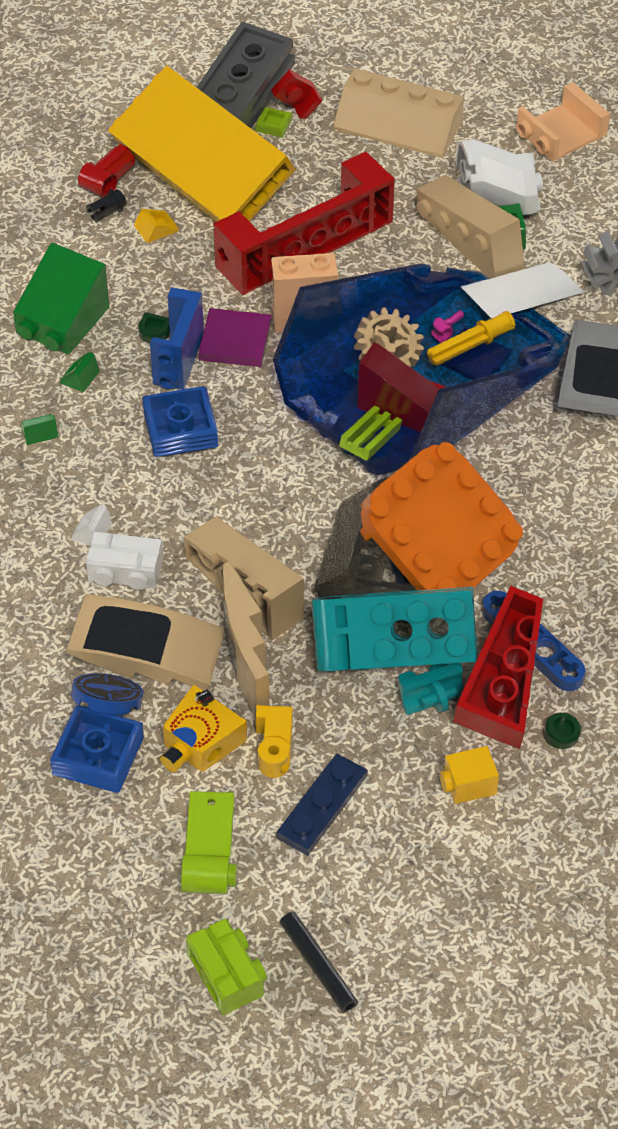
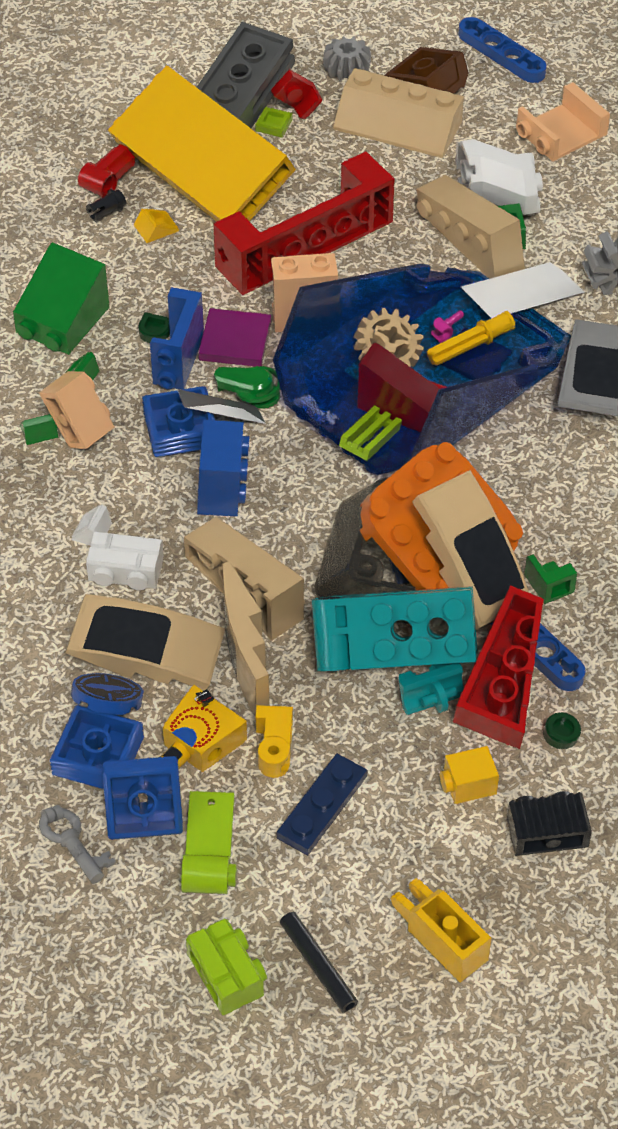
(70, 839): none -> light grey piece
(77, 409): none -> light nougat brick
(125, 812): none -> blue brick
(220, 406): none -> sticker
(222, 468): none -> blue brick
(250, 384): none -> green piece
(344, 56): none -> light grey gear
(433, 68): none -> reddish brown slope
(444, 929): none -> yellow hinge
(470, 543): none -> tan slope
(477, 33): none -> blue beam
(548, 823): none -> black brick
(549, 579): none -> green panel

